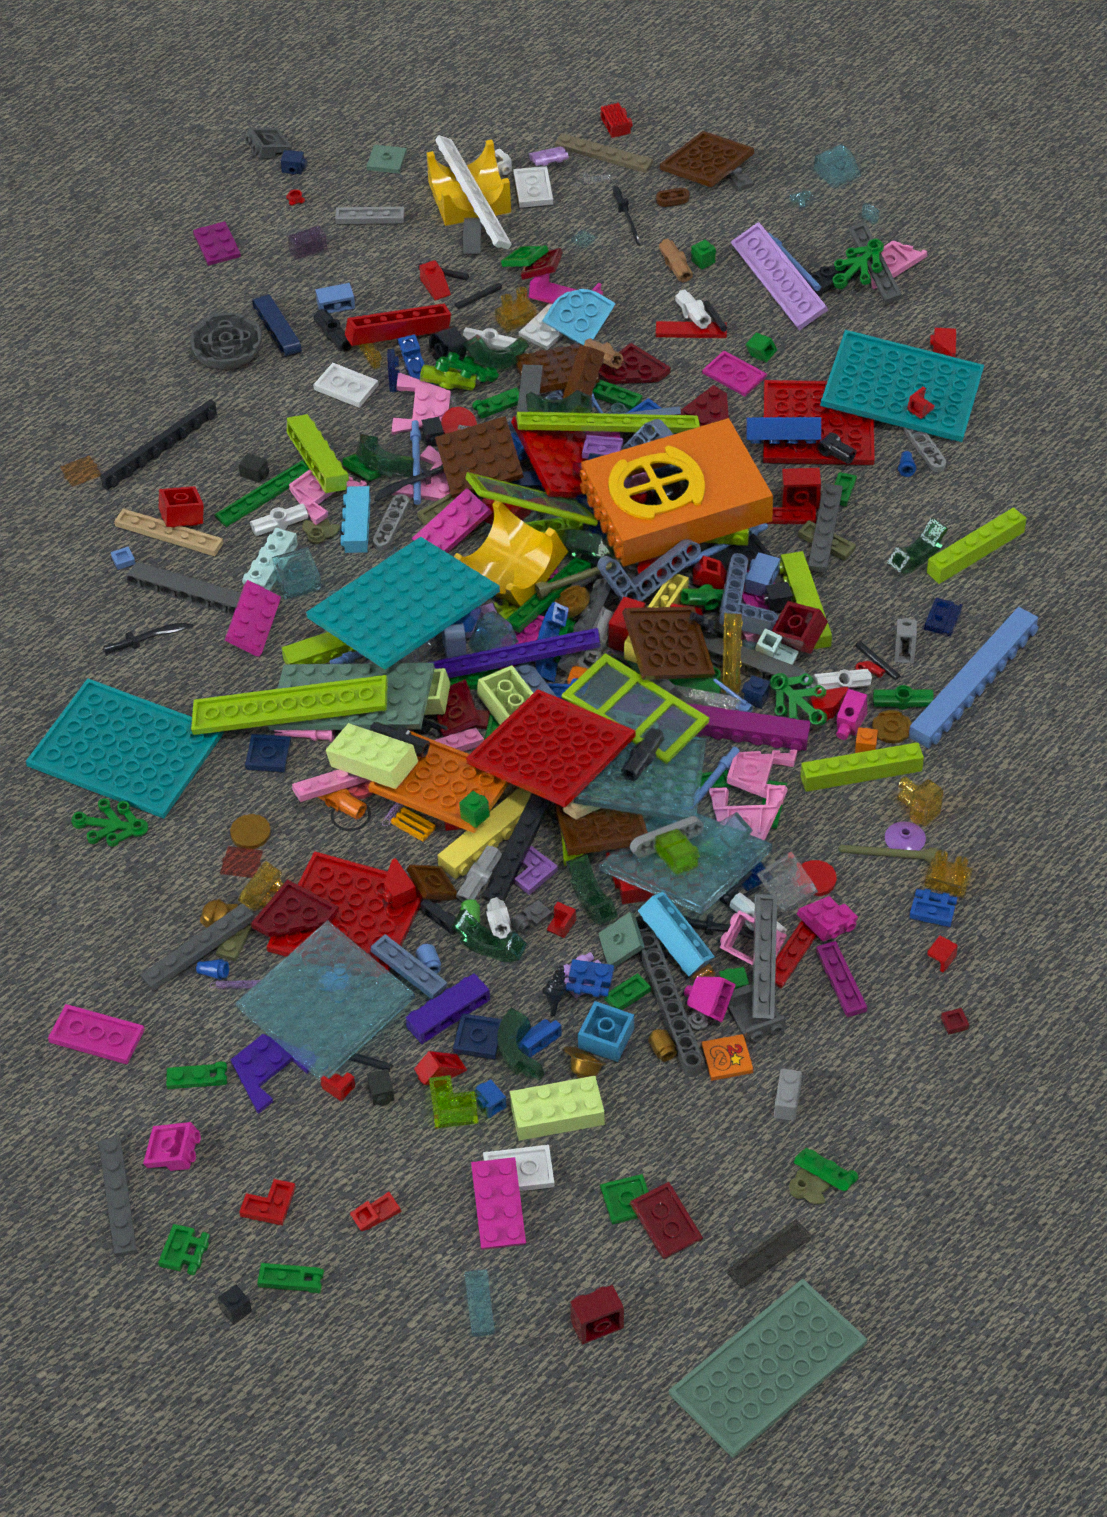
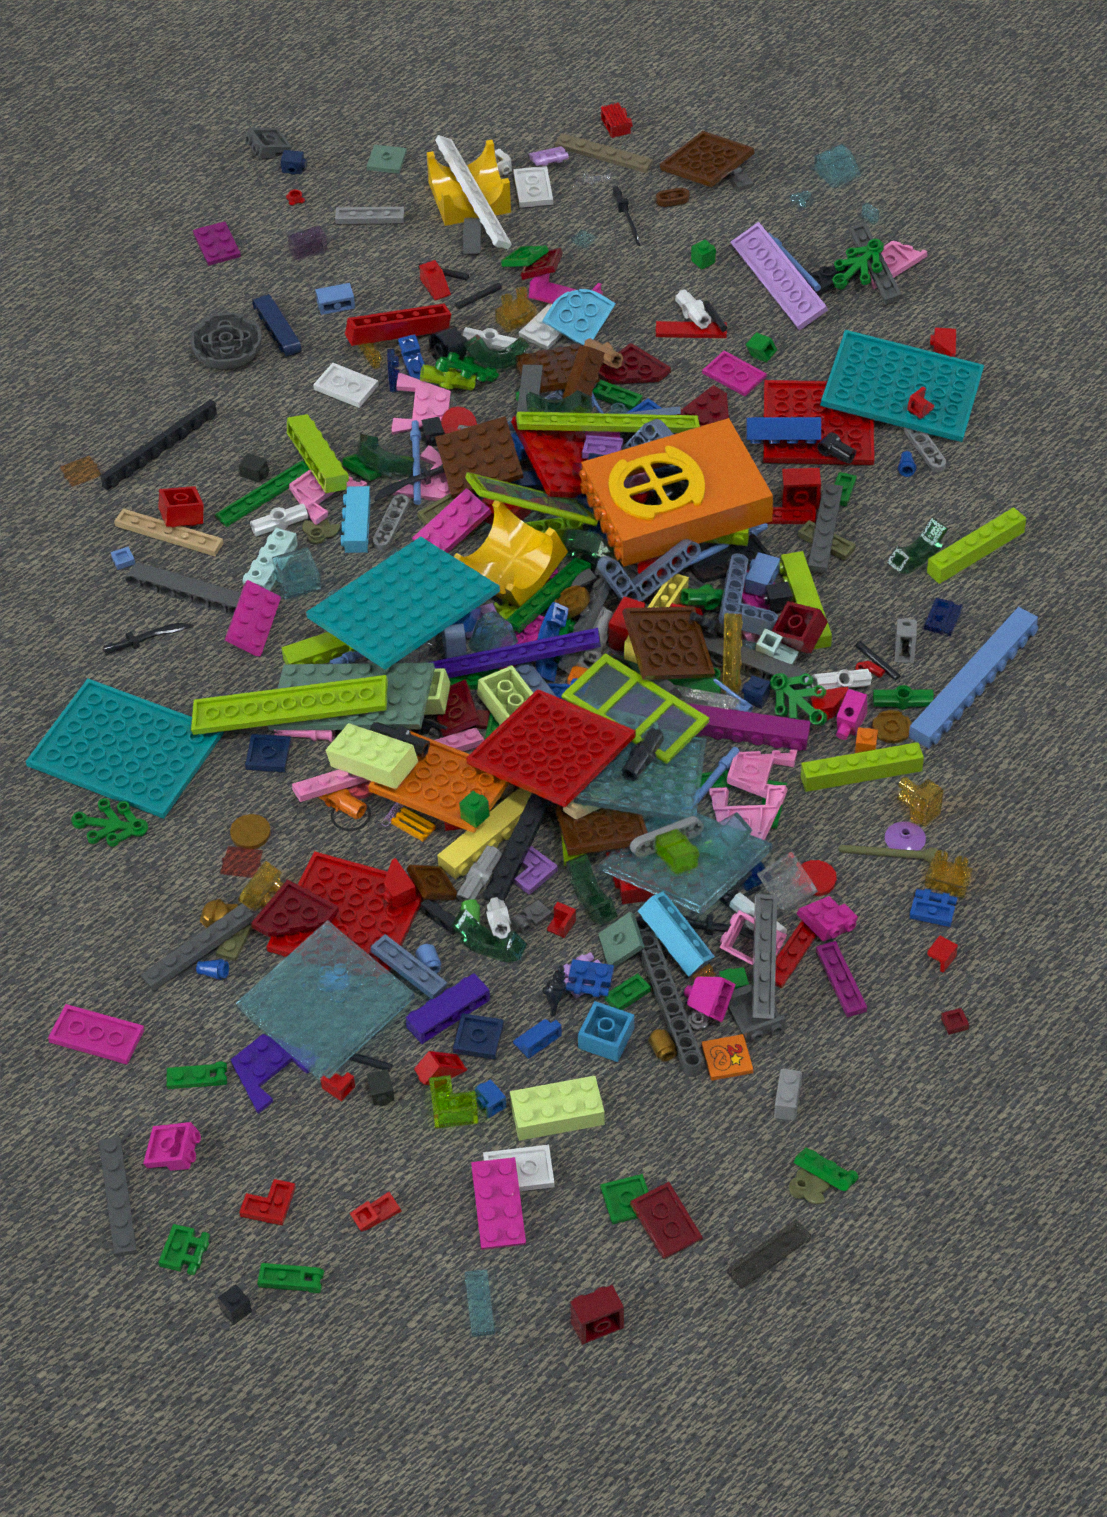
(221, 985): lavender piece -> none
(332, 329): black piece -> none
(496, 403): green plate -> none
(510, 1034): clear green arch -> none
(544, 588): olive piece -> none
(583, 1063): pearl gold piece -> none
(675, 260): medium nougat piece -> none
(709, 572): red slope -> none
(767, 1367): sand green plate -> none

